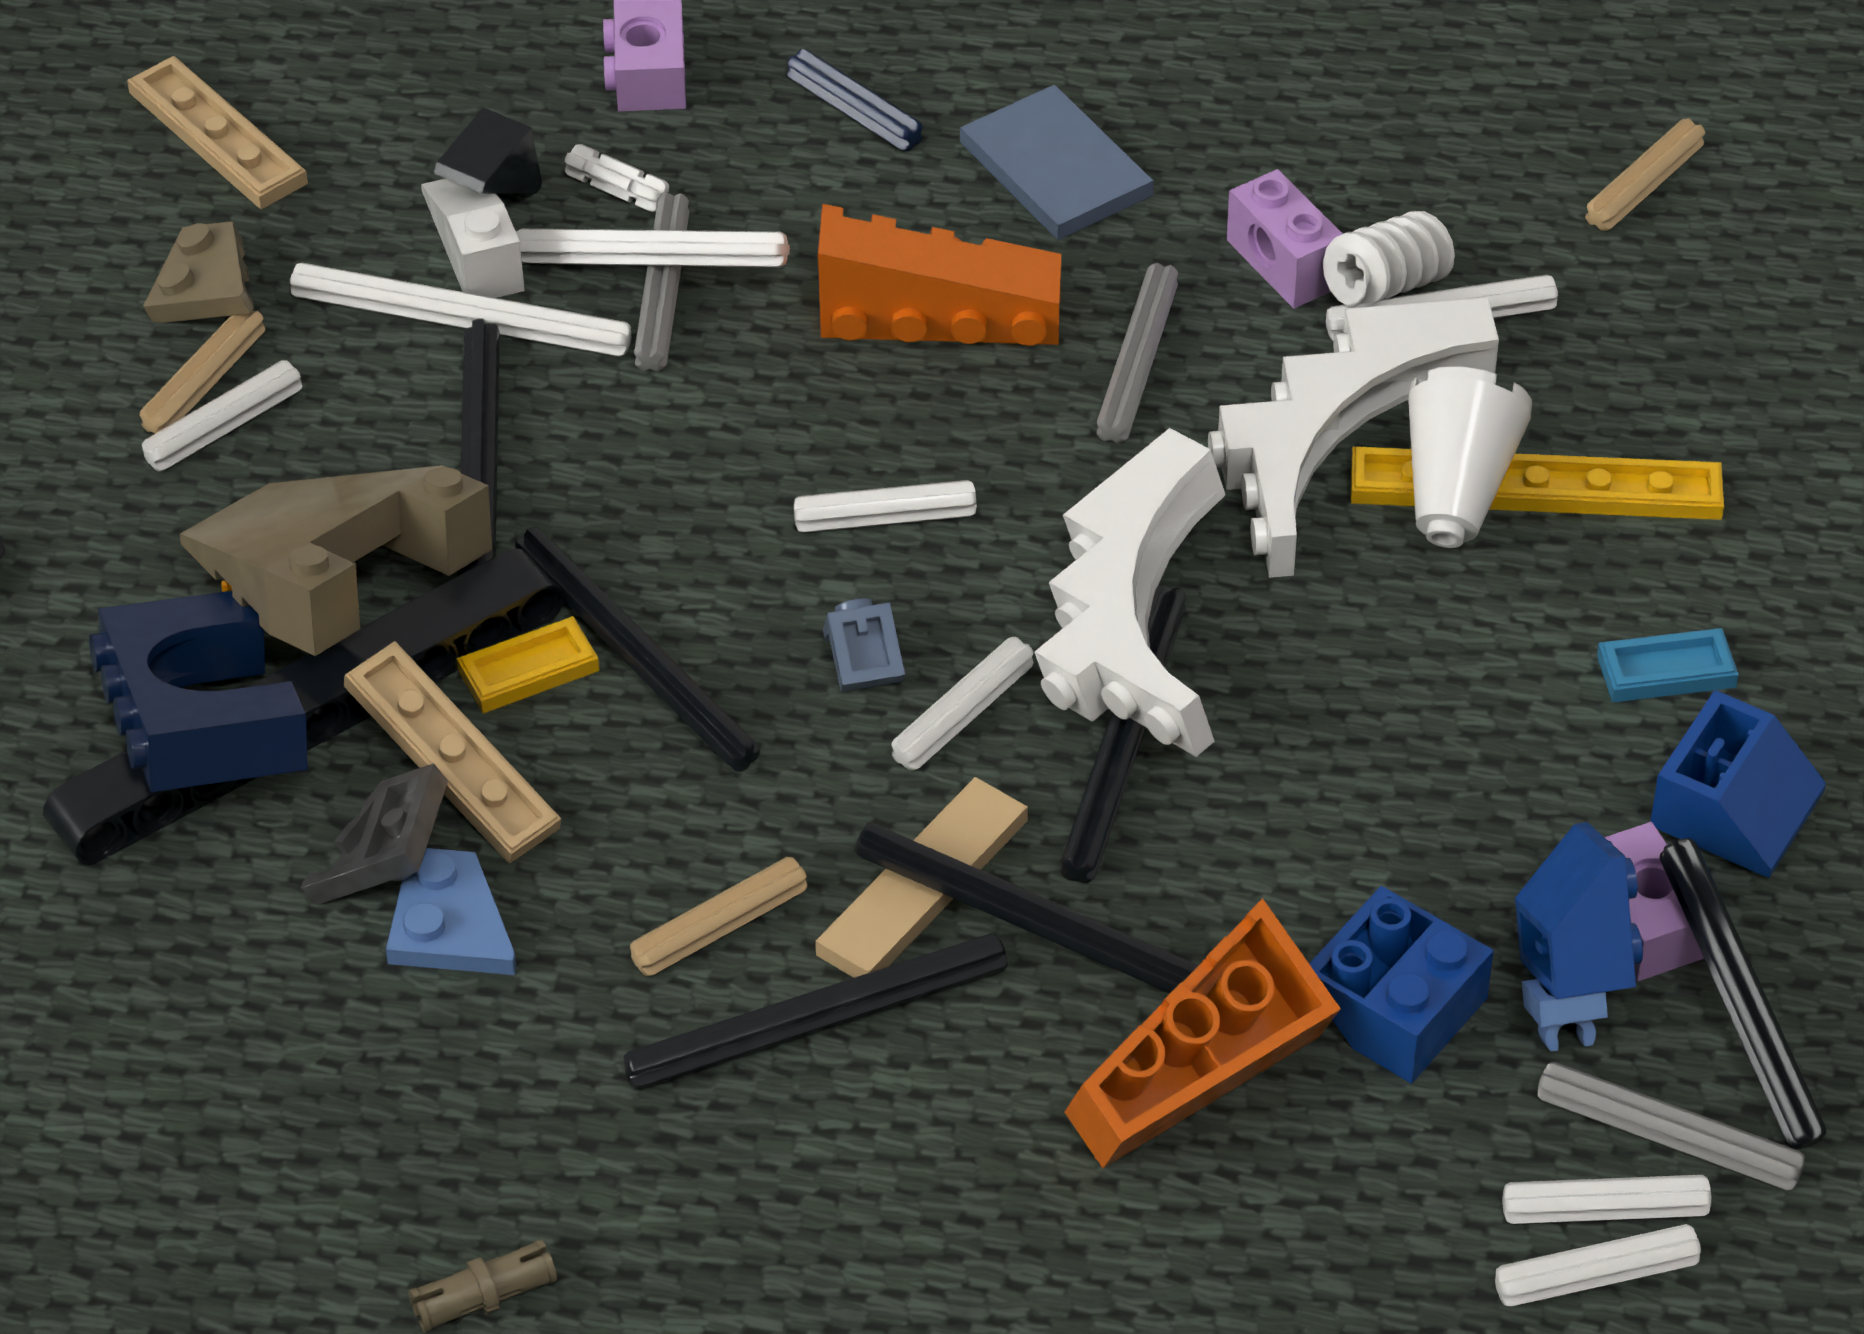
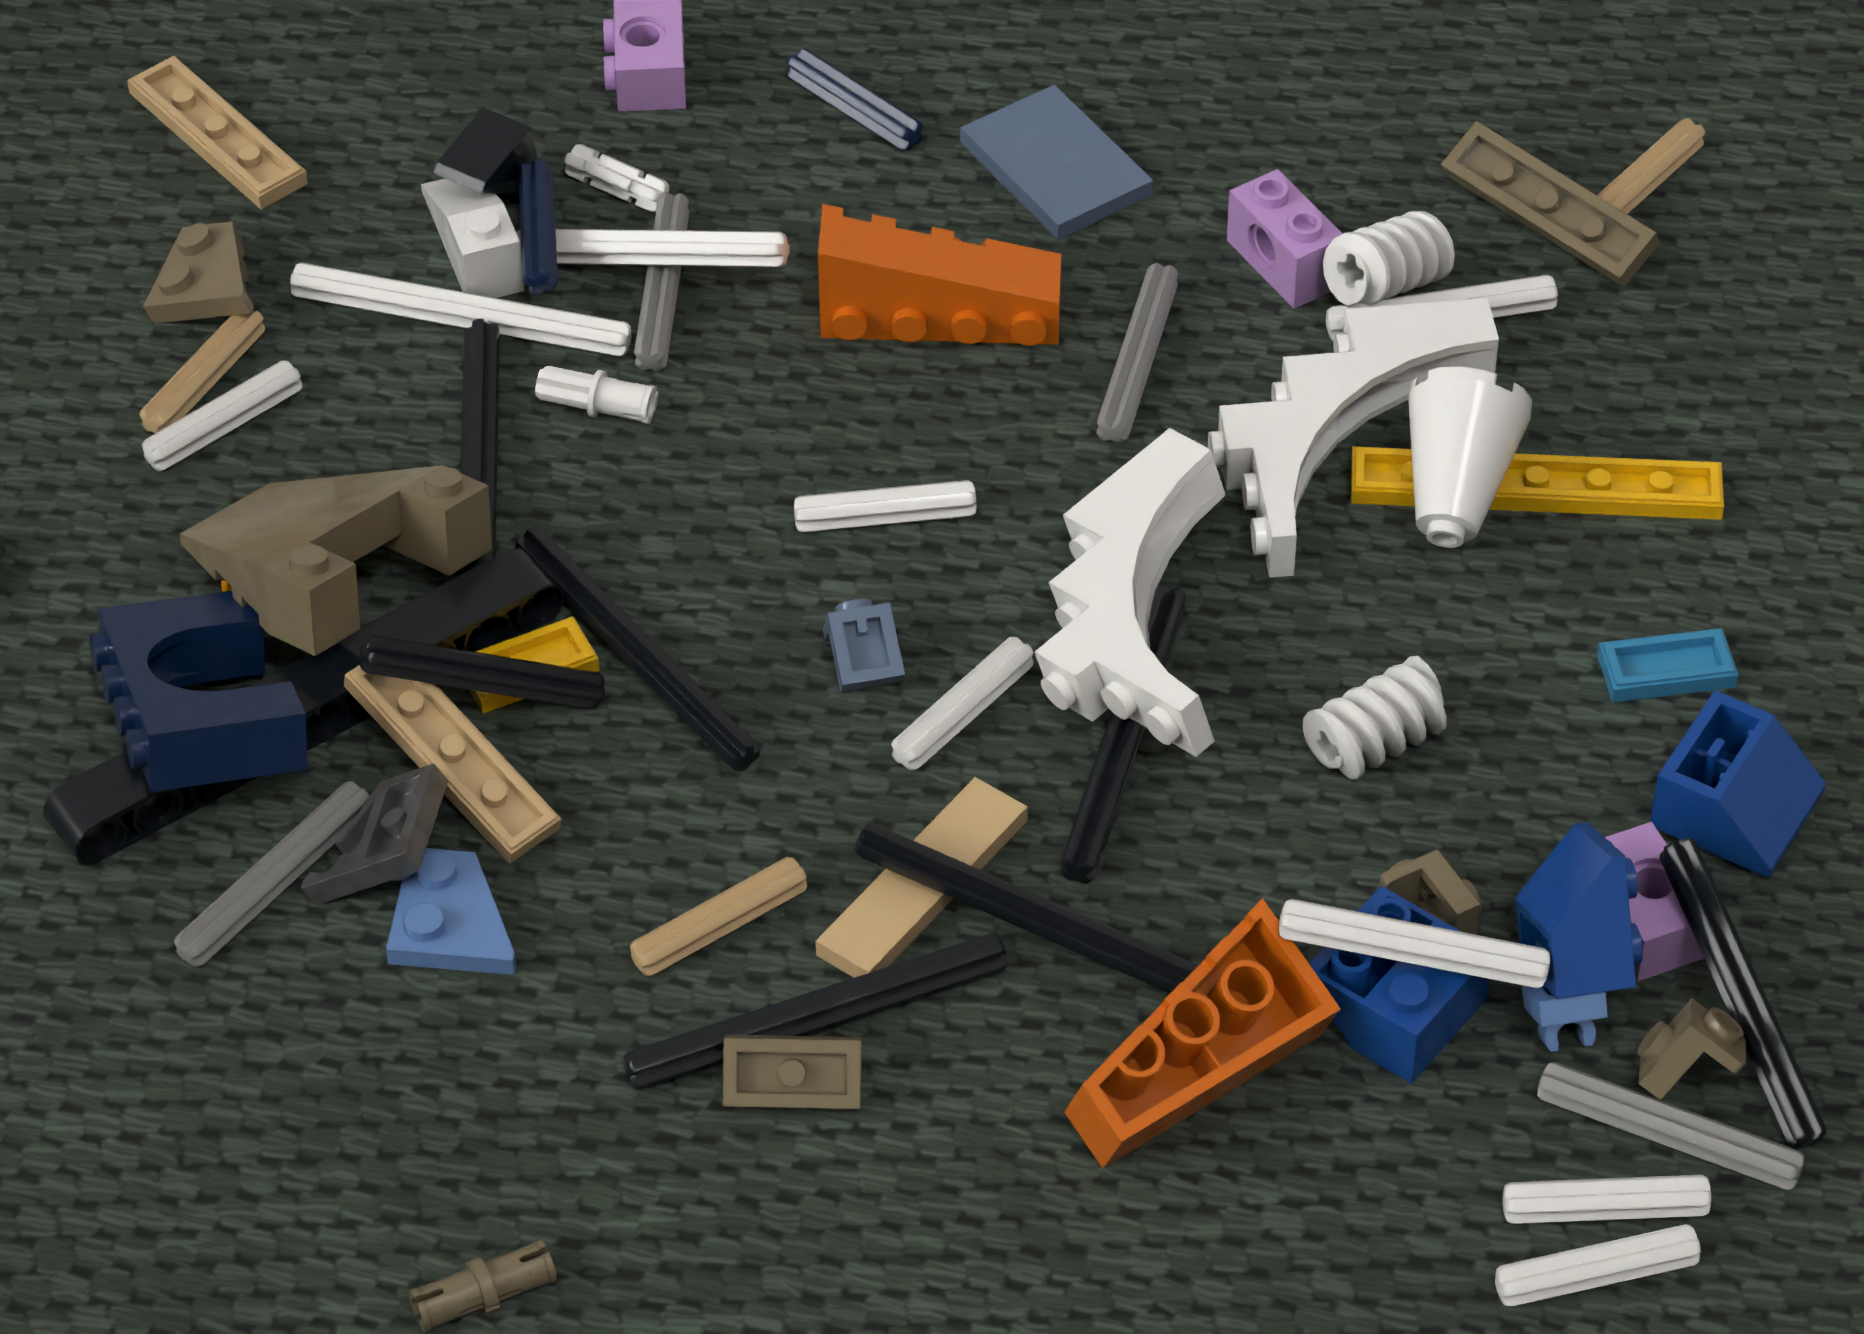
(269, 876): none -> light grey axle
(481, 672): none -> black axle
(537, 227): none -> dark blue axle
(597, 393): none -> white axle
(792, 1071): none -> dark tan plate
(1377, 719): none -> white piece
(1414, 943): none -> white axle
(1436, 889): none -> dark tan bracket
(1550, 204): none -> dark tan plate
(1674, 1047): none -> dark tan bracket

